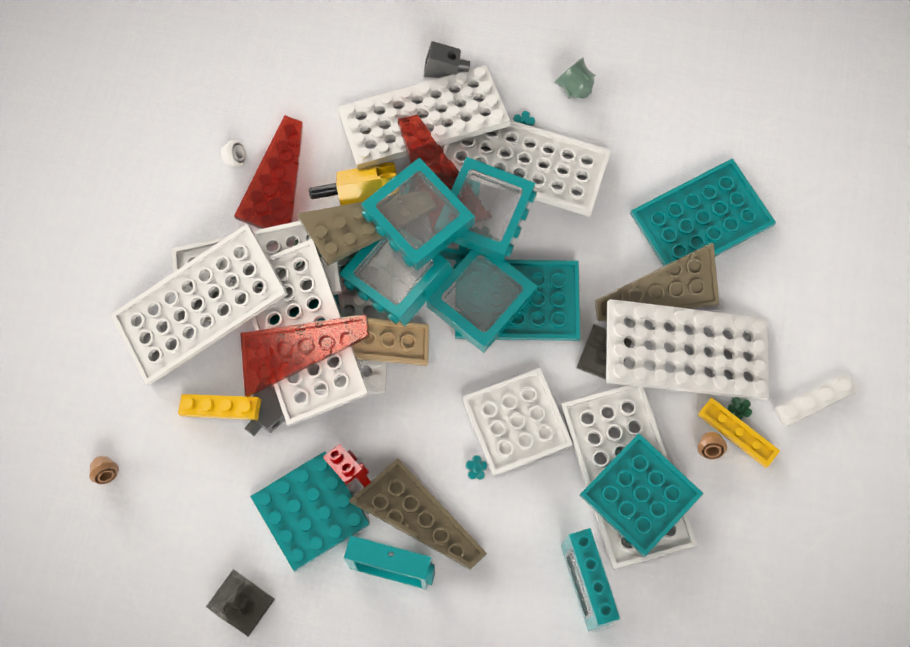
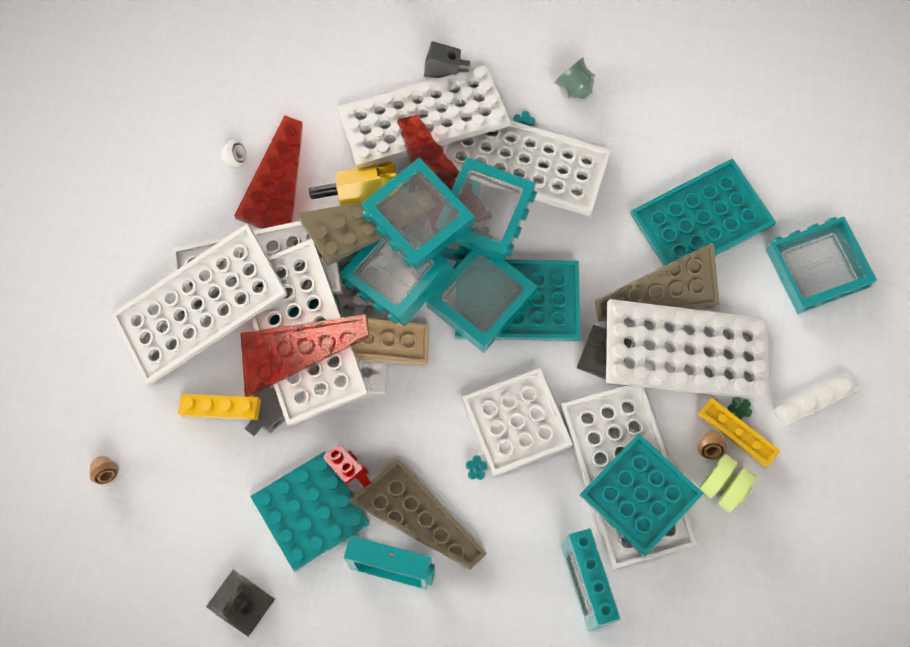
(734, 487): none -> yellowish green wheel
(820, 264): none -> piece

